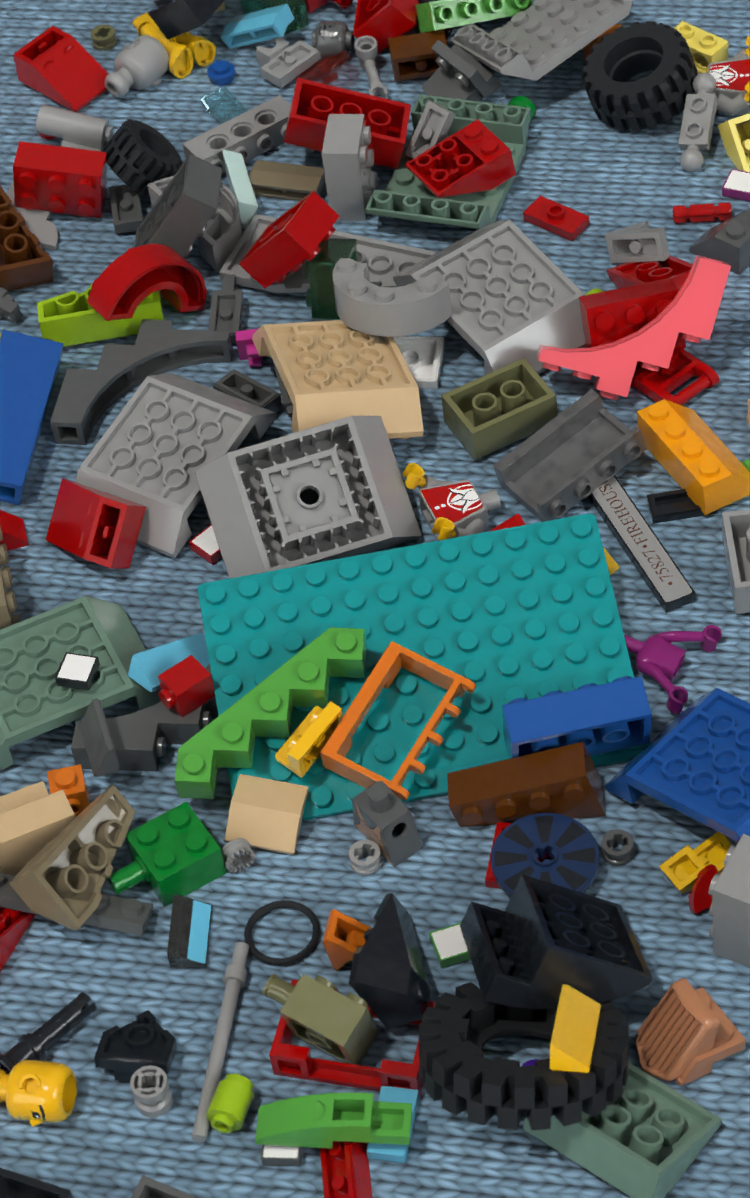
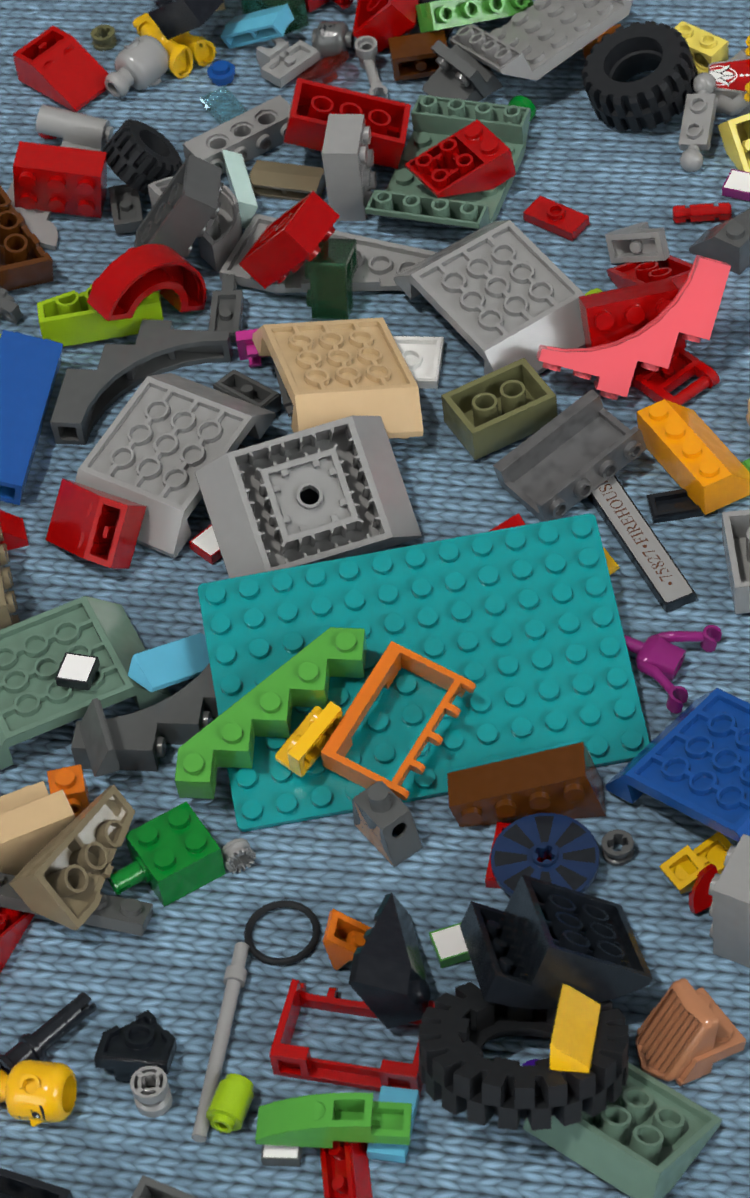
(185, 686): red brick -> none
(189, 933): clear smoke slope -> none
(266, 813): tan slope -> none
(325, 1017): olive brick -> none
(372, 862): light grey bush -> none
(386, 309): light grey brick -> none
(431, 129): light grey slope -> none
(450, 506): torso -> none
(599, 715): blue brick -> none

